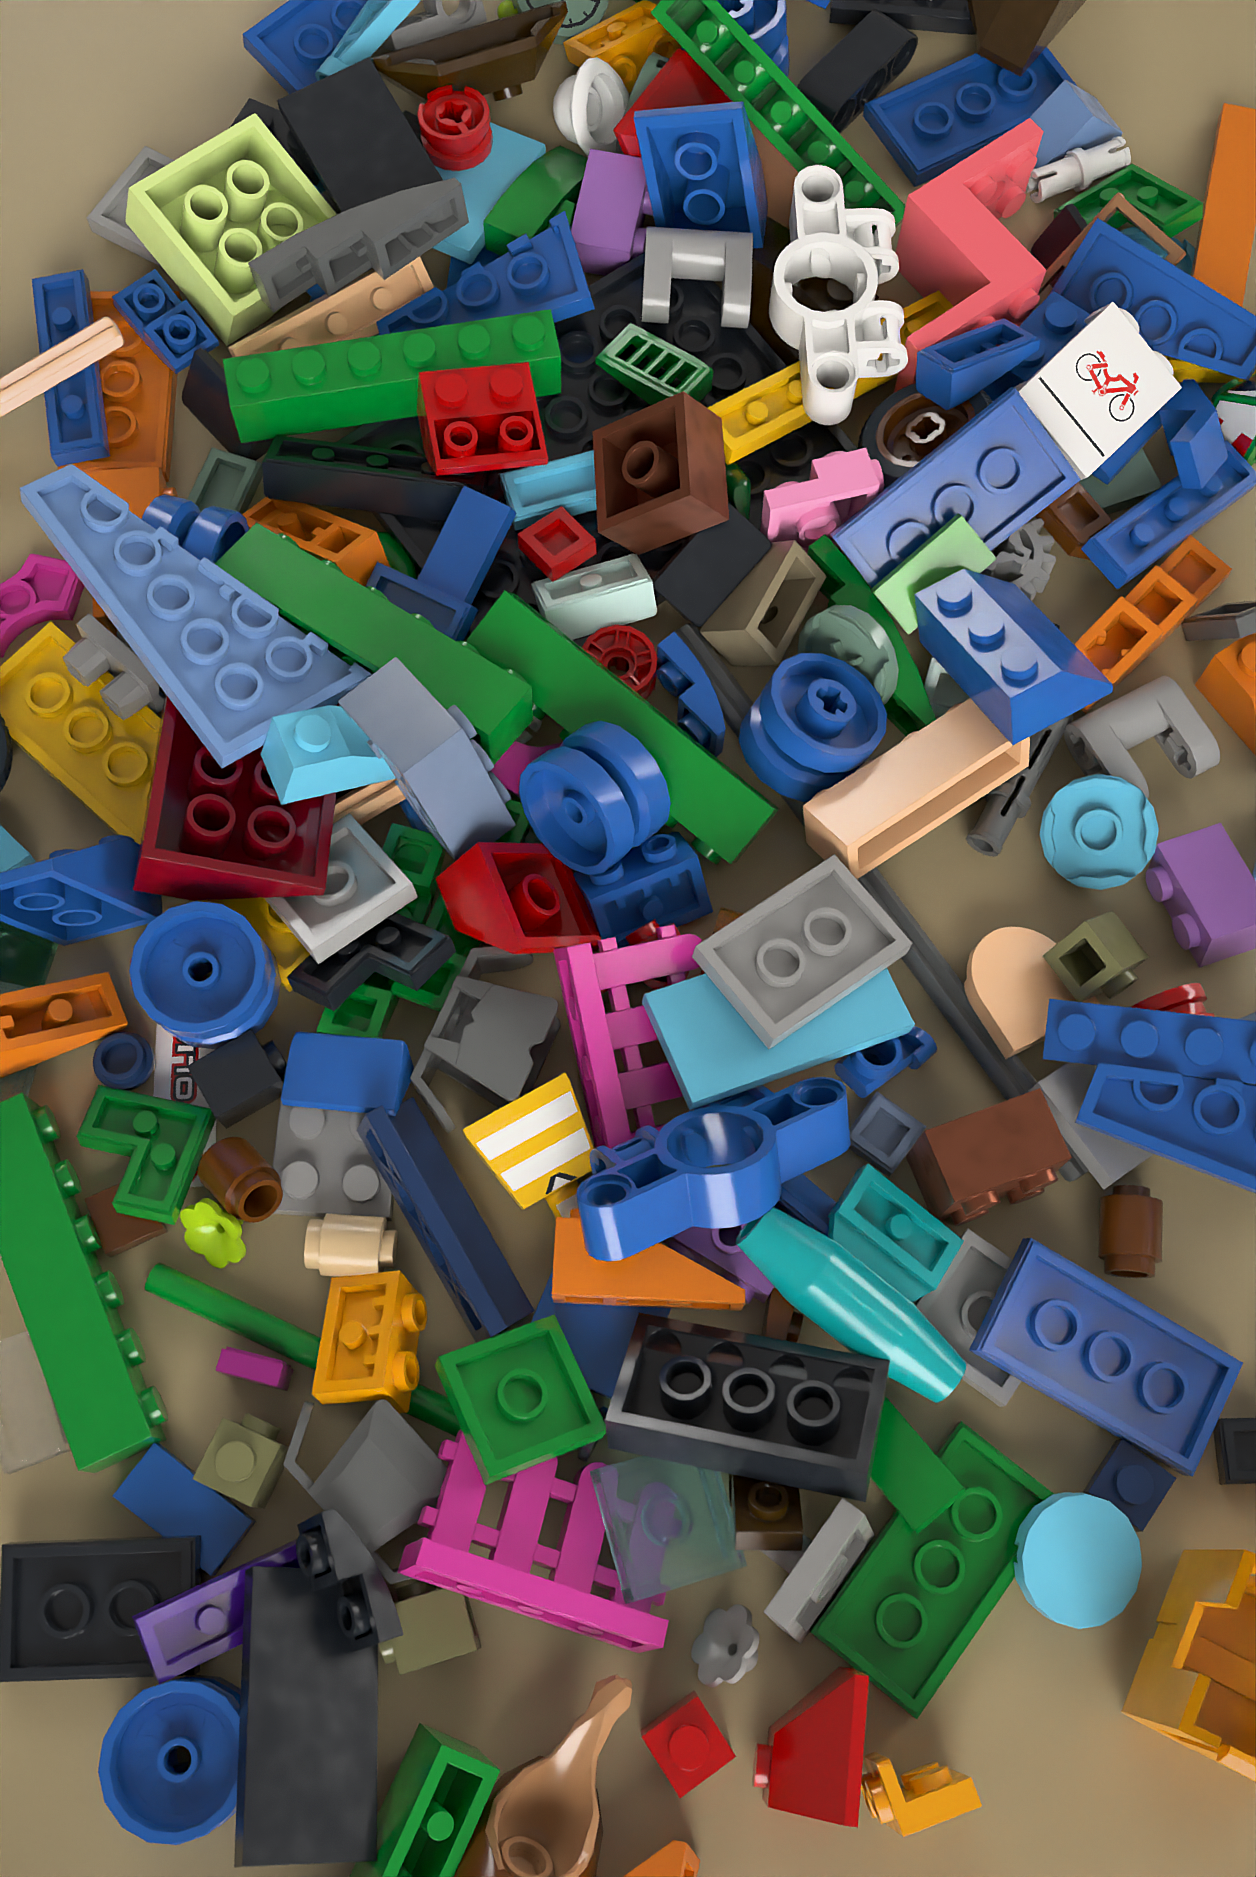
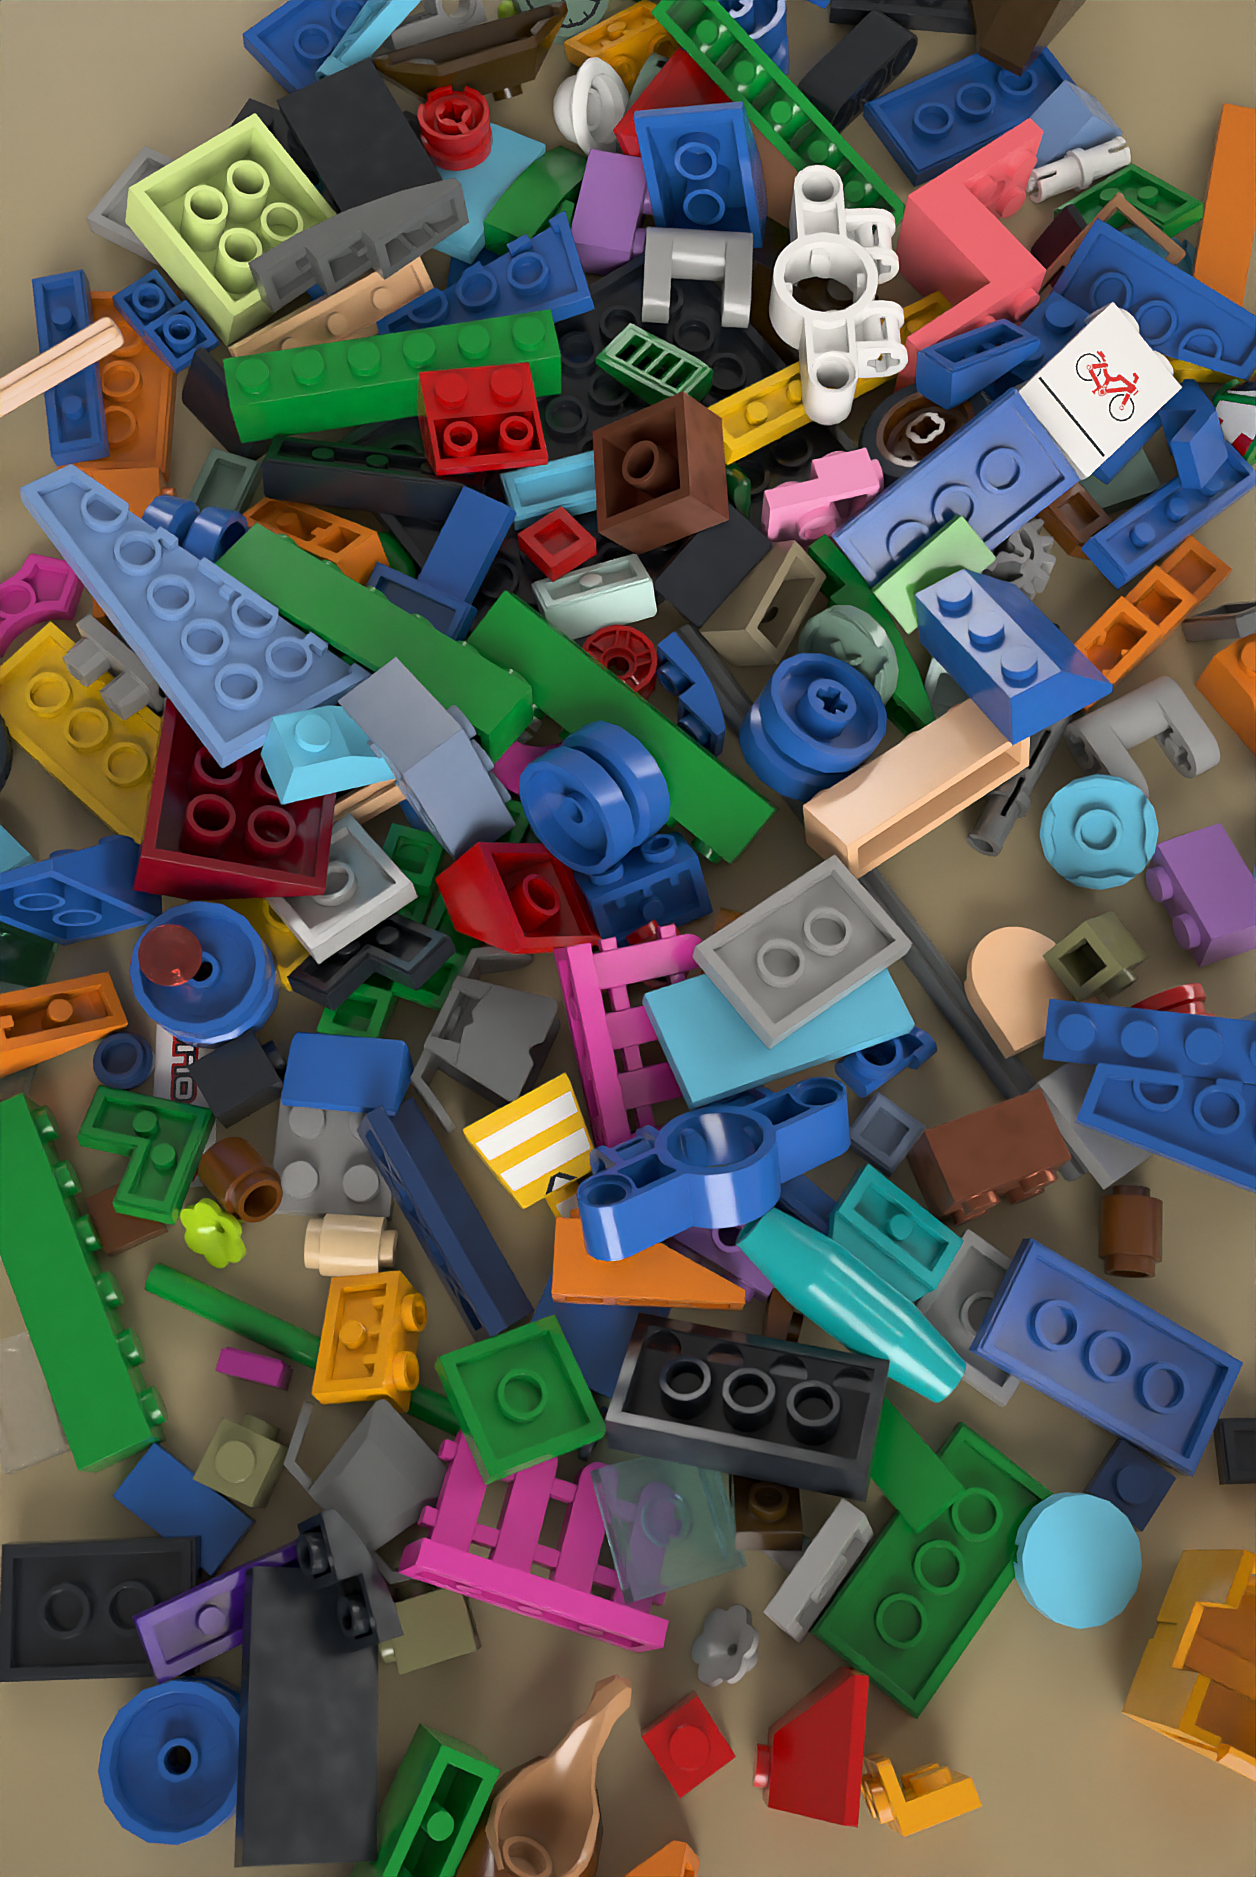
(169, 954): none -> clear red plate

